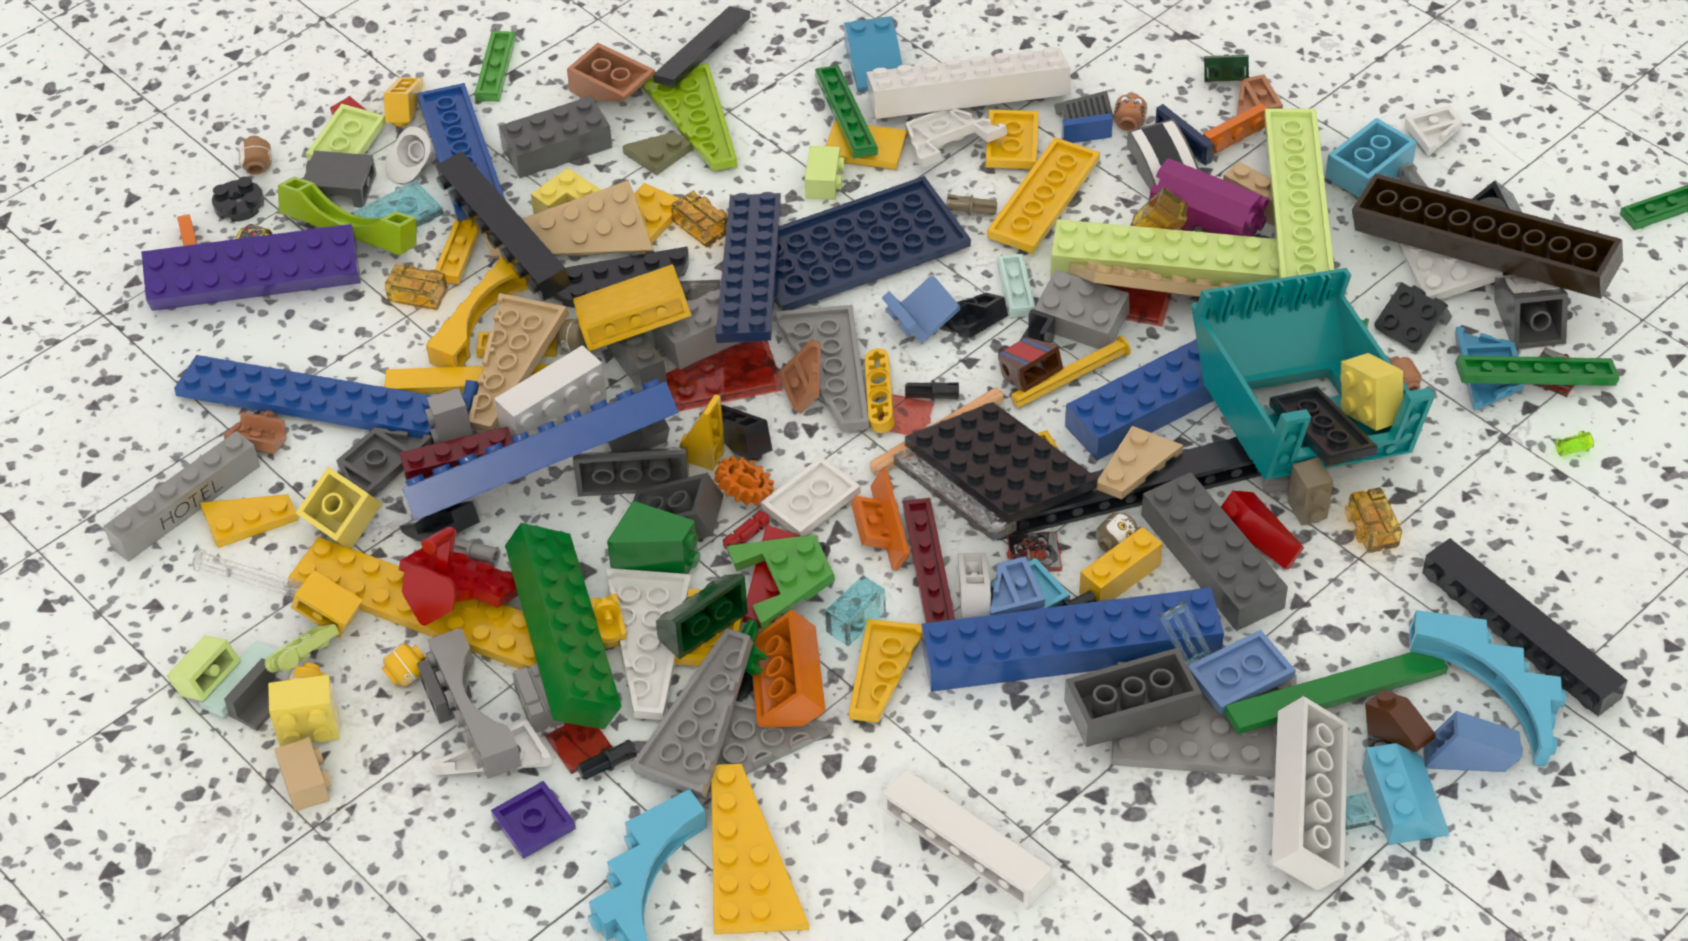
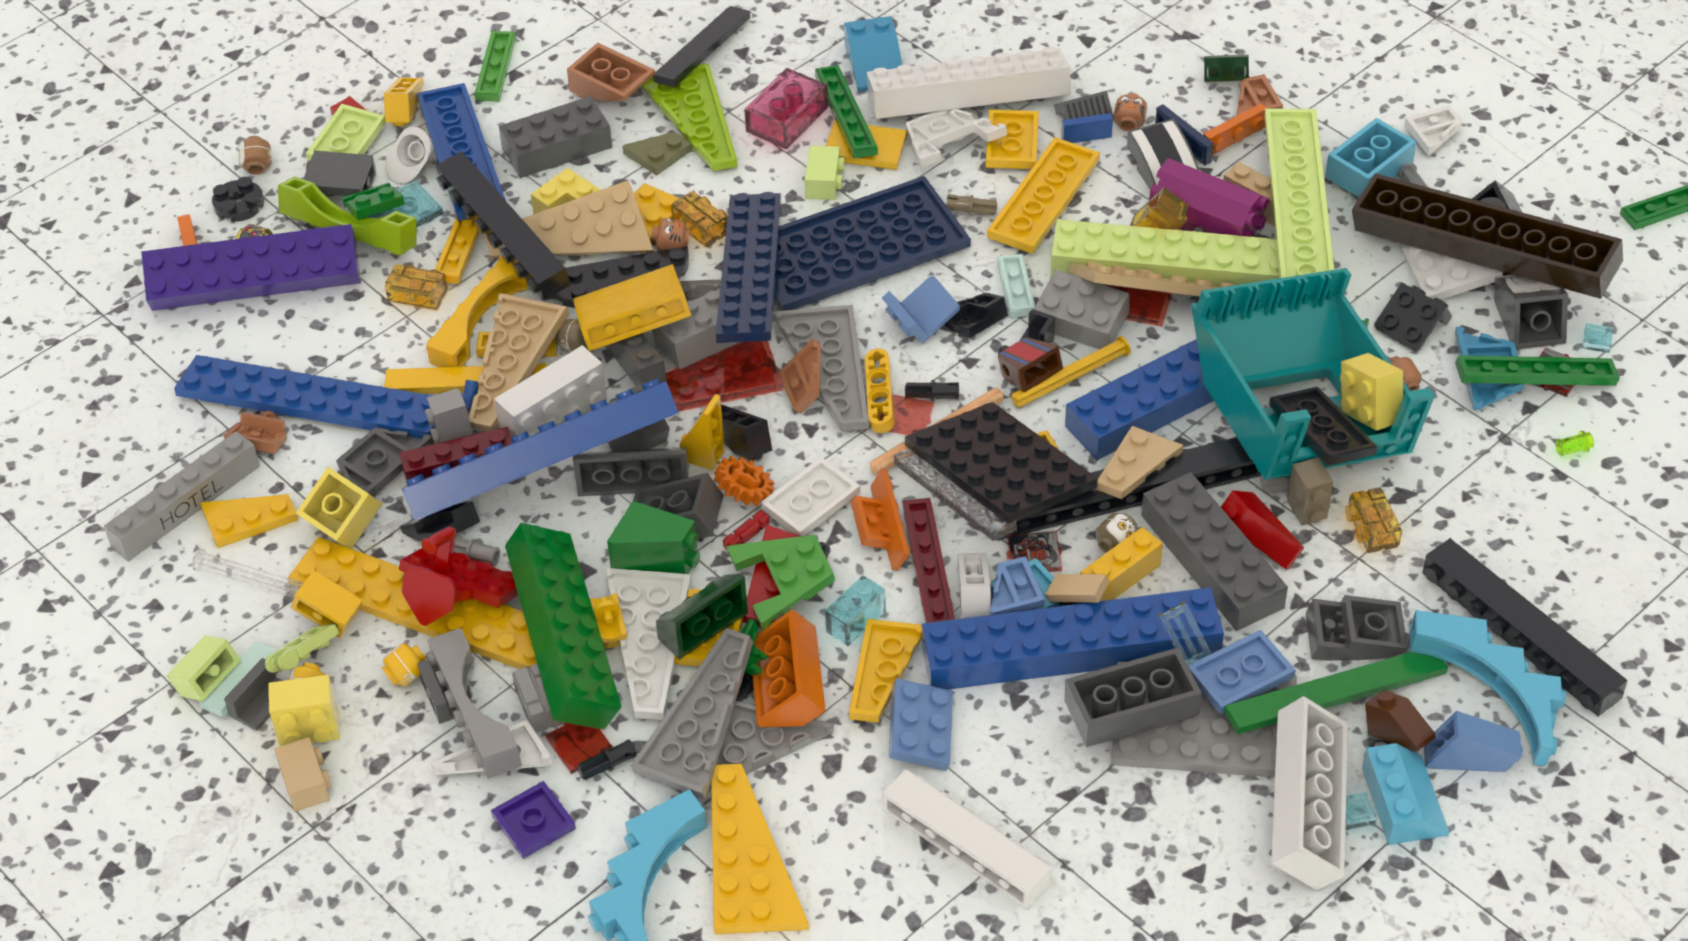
(373, 201): none -> green plate
(670, 234): none -> nougat head
(786, 108): none -> clear pink brick
(921, 724): none -> medium blue plate
(1077, 588): none -> tan tile
(1355, 629): none -> dark grey slope
(1597, 338): none -> clear light blue tile

